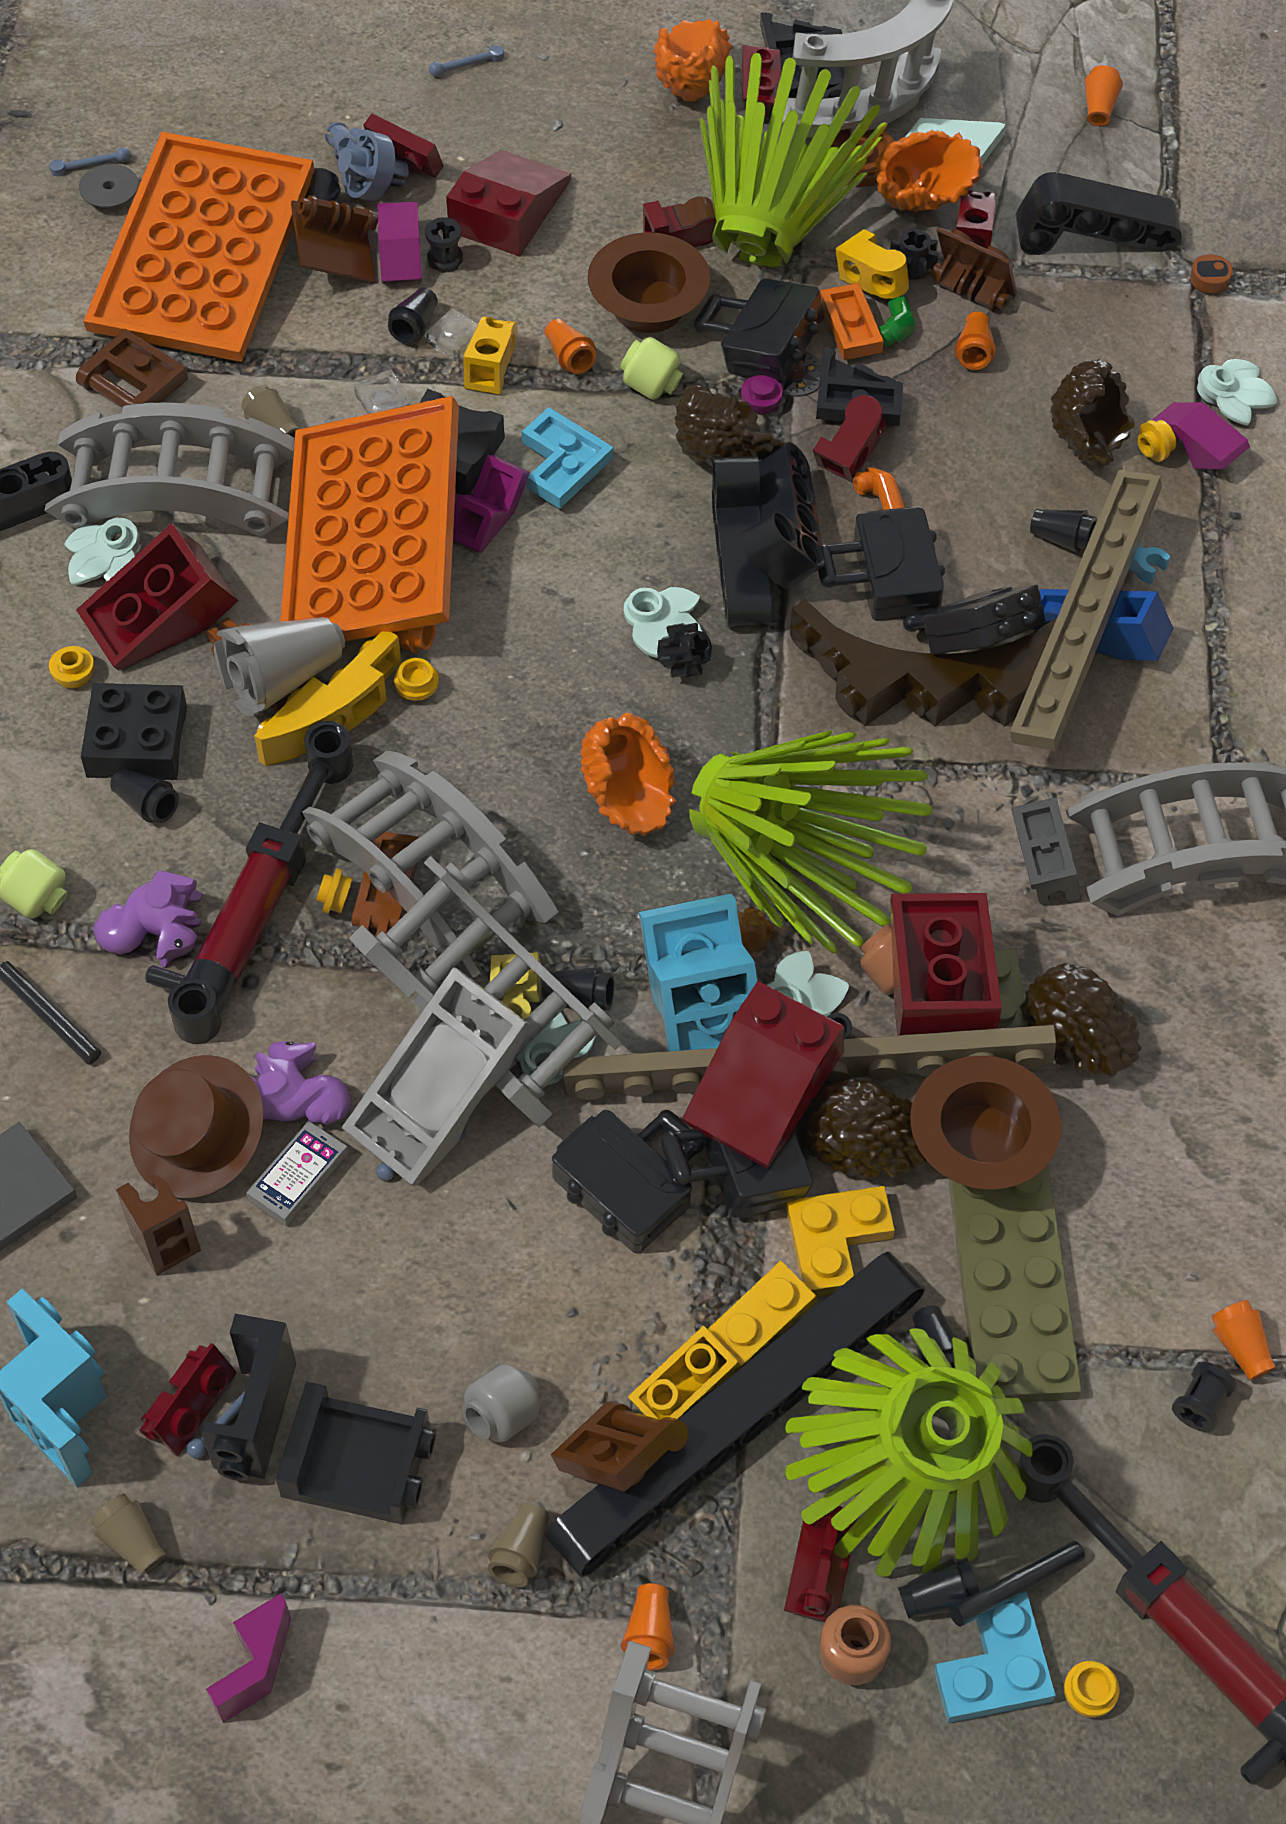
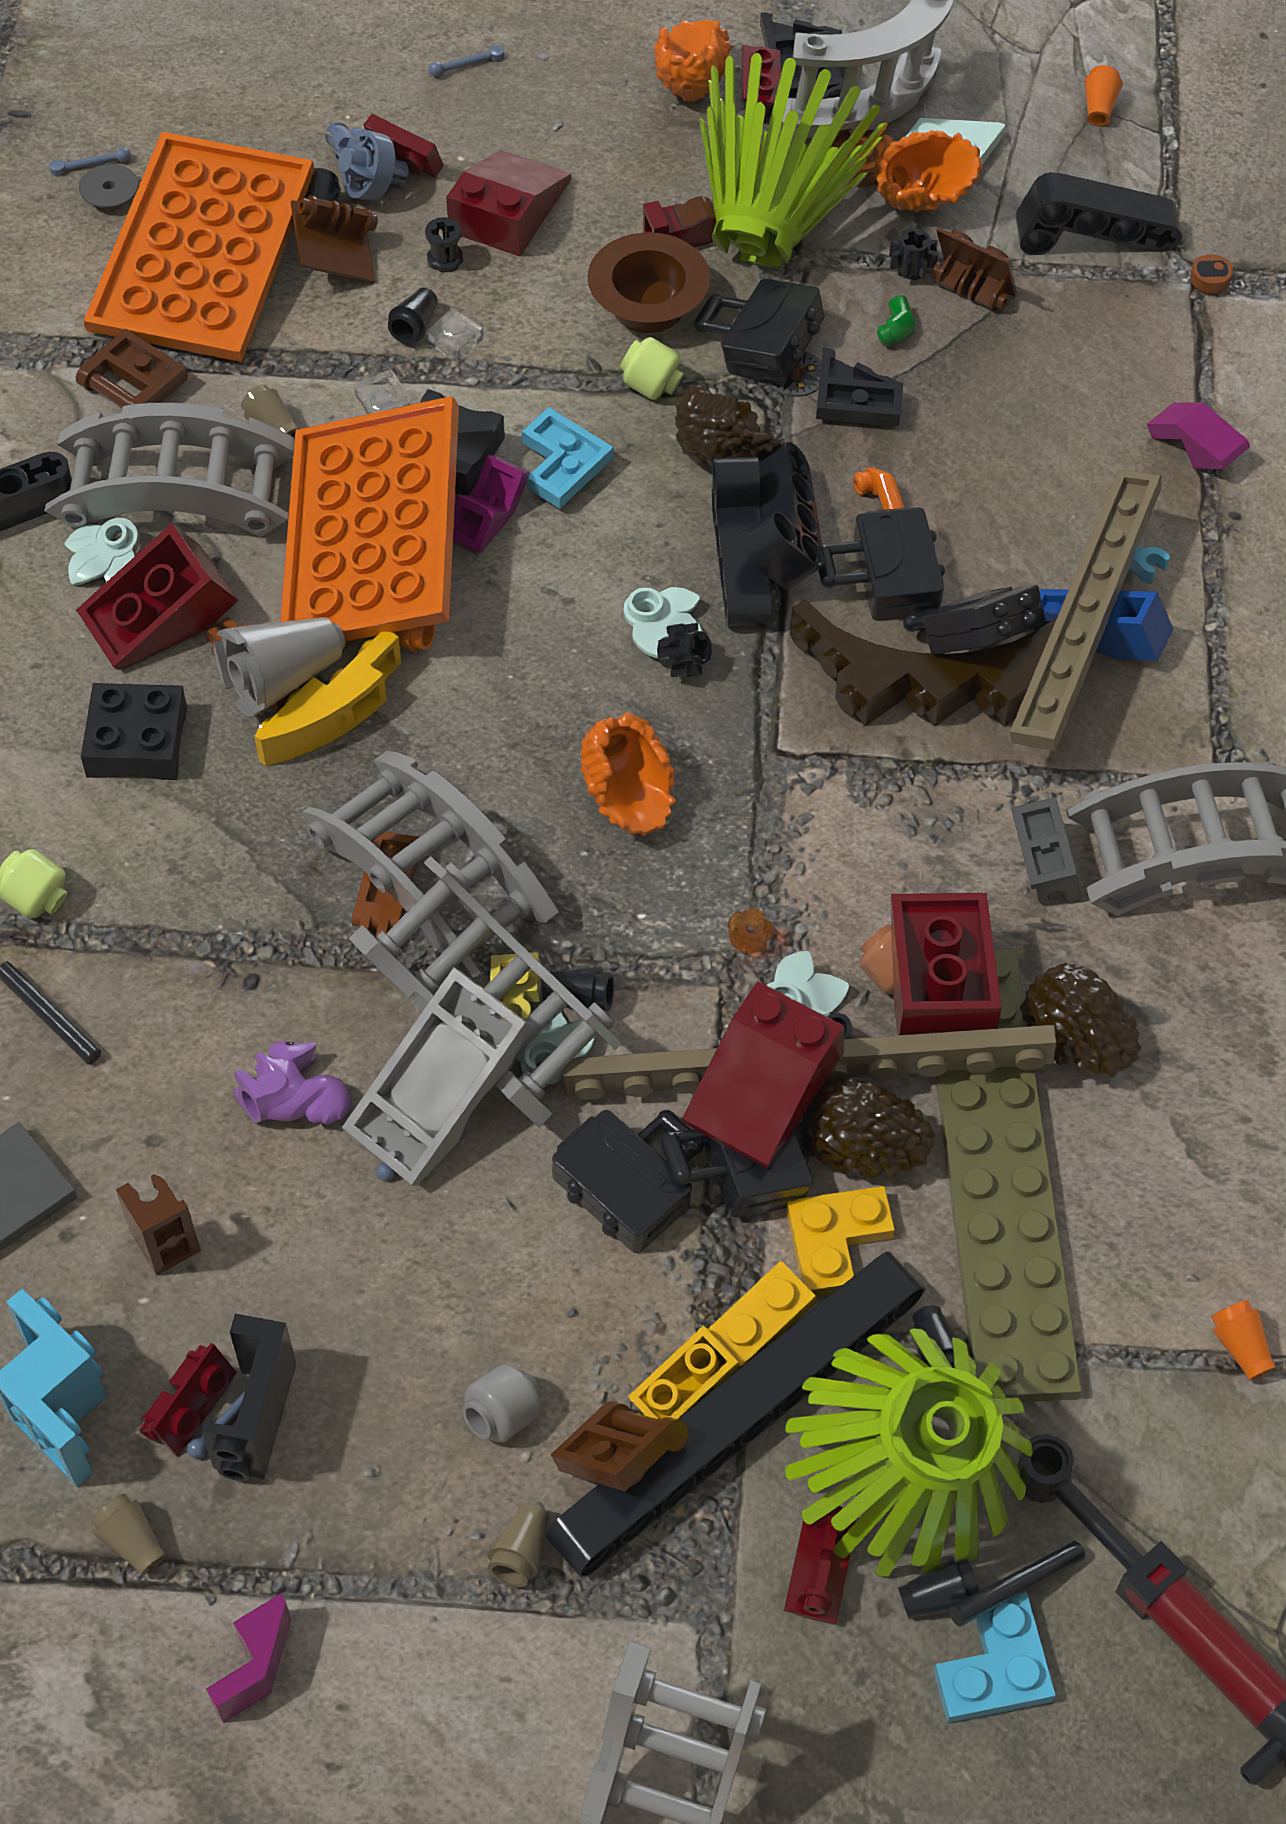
(72, 675): yellow plate -> none
(148, 796): black cone -> none
(153, 909): medium lavender animal -> none
(196, 1125): reddish brown hose -> none
(272, 864): black piece -> none
(297, 1173): tile -> none
(334, 891): yellow plate -> none
(354, 1456): black panel -> none
(399, 242): magenta slope -> none
(416, 679): yellow plate -> none
(489, 355): yellow leg -> none
(572, 349): orange cone -> none
(651, 1625): orange cone -> none
(697, 969): medium azure bracket -> none
(757, 810): lime plant -> none
(762, 394): magenta plate -> none
(851, 321): orange plate -> none
(852, 1628): nougat head -> none
(853, 440): dark red leg -> none
(874, 268): yellow leg -> none
(975, 344): orange cone -> none
(977, 216): dark red leg -> none
(985, 1122): reddish brown hose -> none
(1064, 527): black cone -> none
(1091, 1689): yellow plate -> none
(1092, 412): dark brown piece -> none
(1156, 440): yellow plate -> none
(1204, 1396): black bush -> none
(1235, 389): light aqua plate -> none

